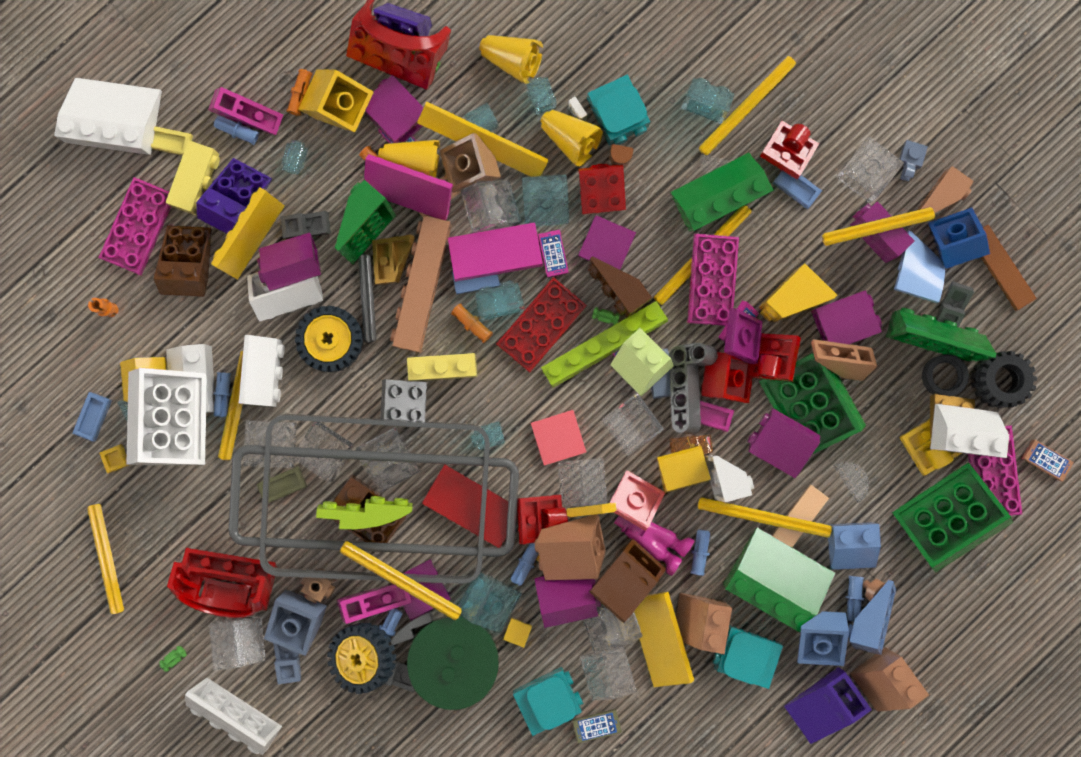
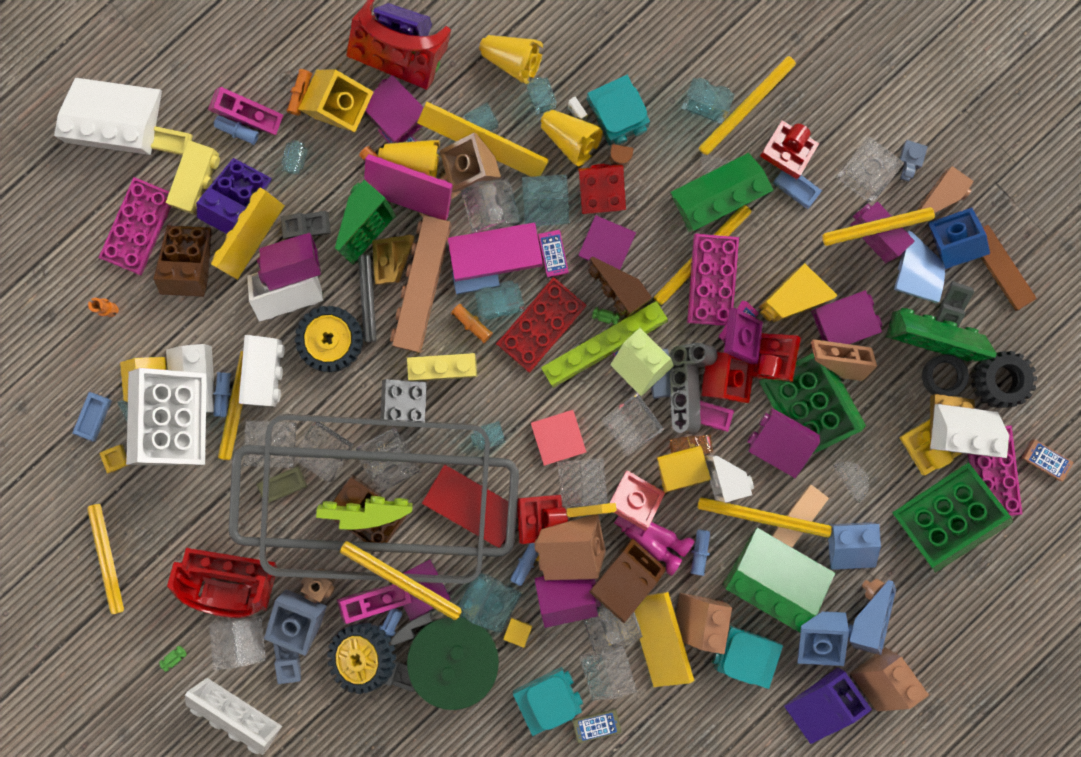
(854, 597): medium blue axle -> none

